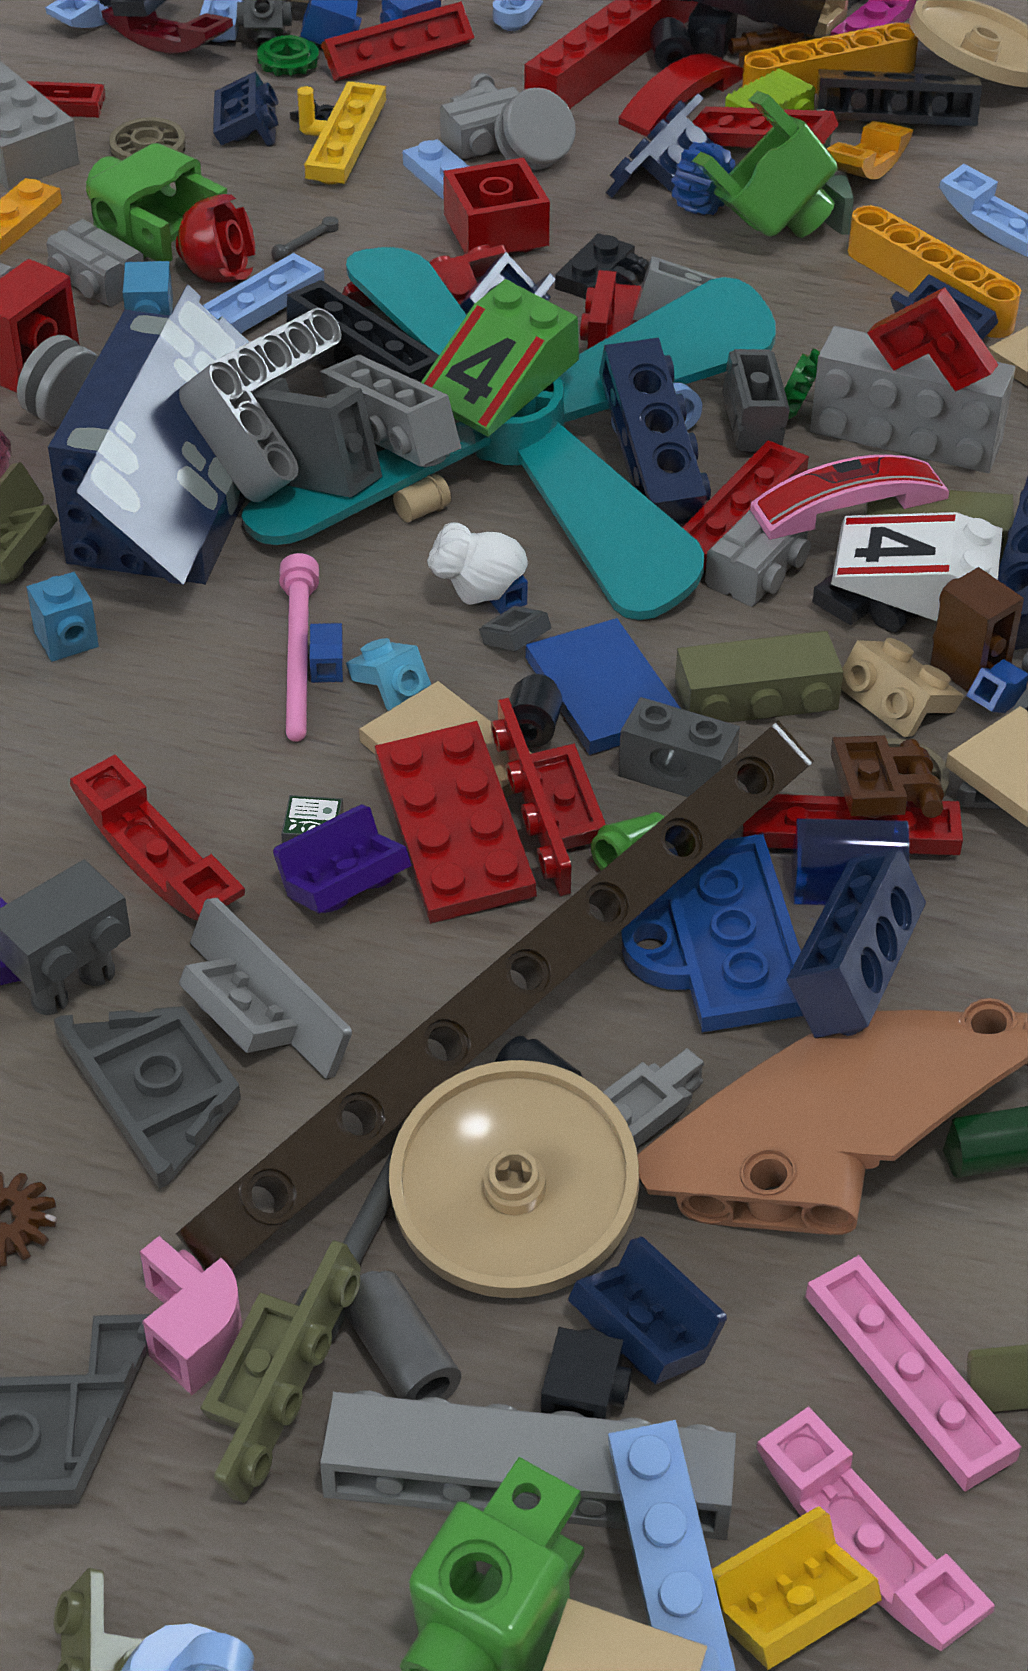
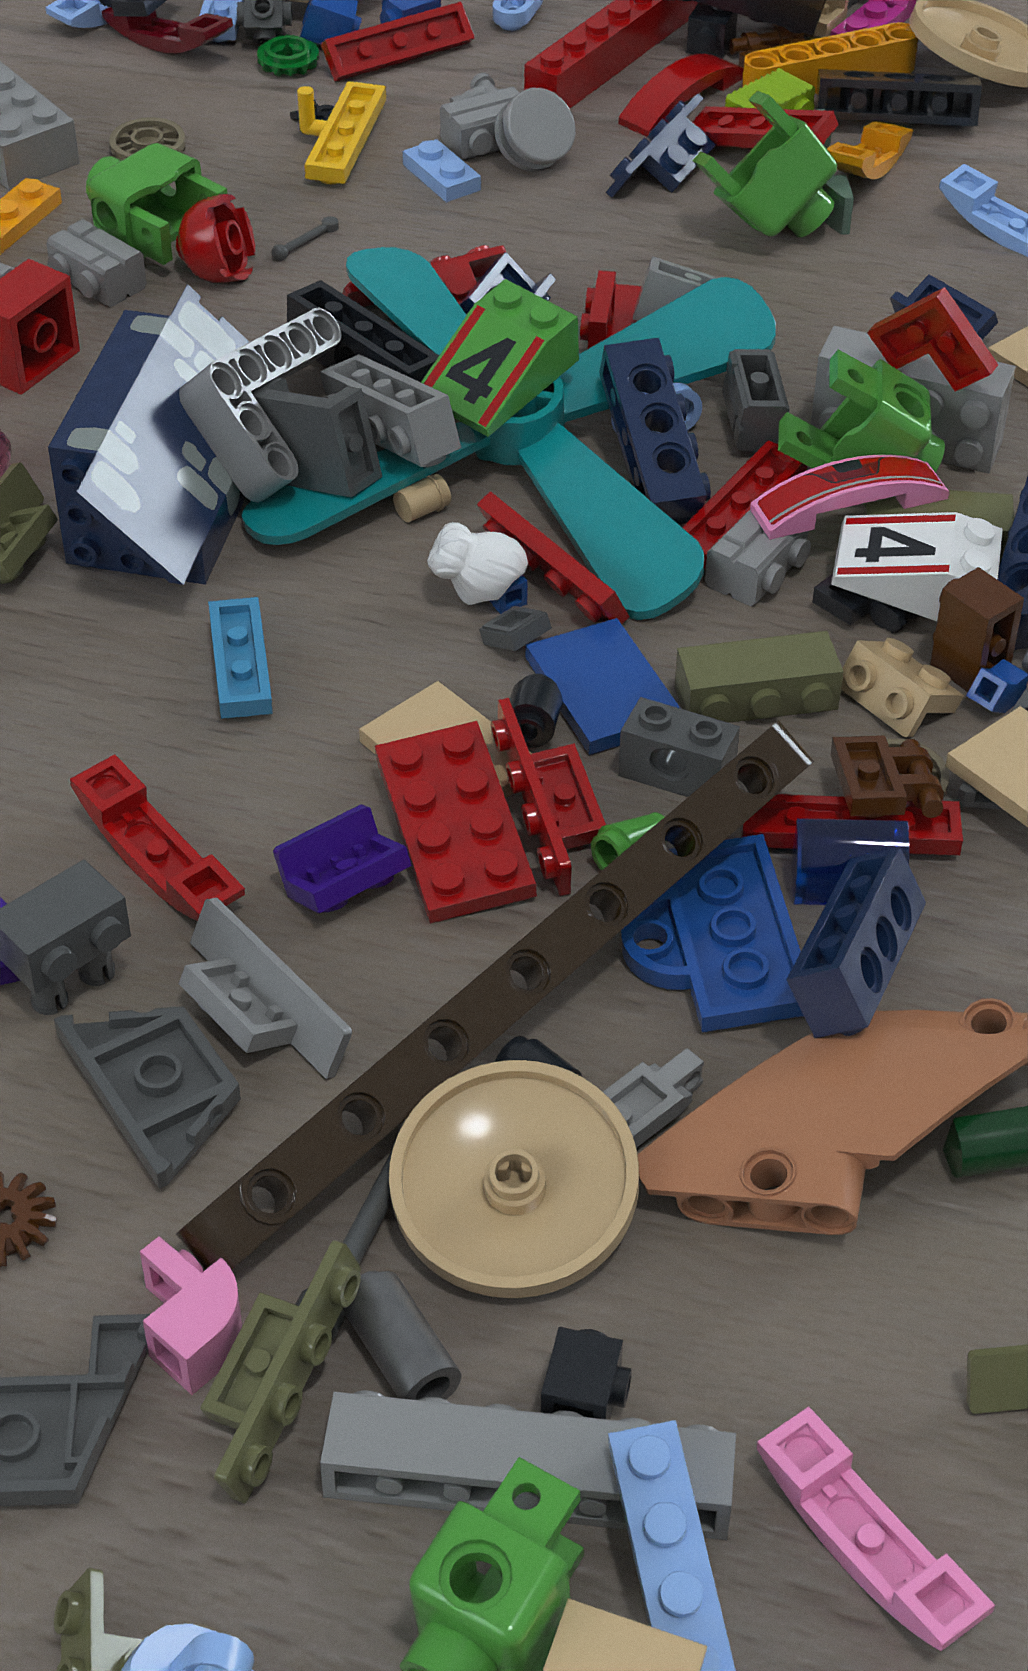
(53, 378): light grey head -> none
(56, 608): dark azure brick -> none
(73, 98): red tile -> none
(148, 287): dark azure brick -> none
(240, 658): none -> dark azure plate
(243, 108): dark blue bracket -> none
(264, 292): light blue plate -> none
(299, 580): bright pink piece -> none
(308, 812): tile -> none
(326, 652): blue piece -> none
(392, 667): medium azure bracket -> none
(497, 206): red brick -> none
(561, 570): none -> red plate
(603, 254): black hinge -> none
(653, 1309): dark blue bracket -> none
(669, 41): black brick -> none
(692, 187): blue gear -> none
(792, 1589): yellow bracket -> none
(801, 381): green gear -> none
(880, 416): none -> bright green piece
(910, 254): light orange beam -> none
(913, 1373): bright pink plate -> none

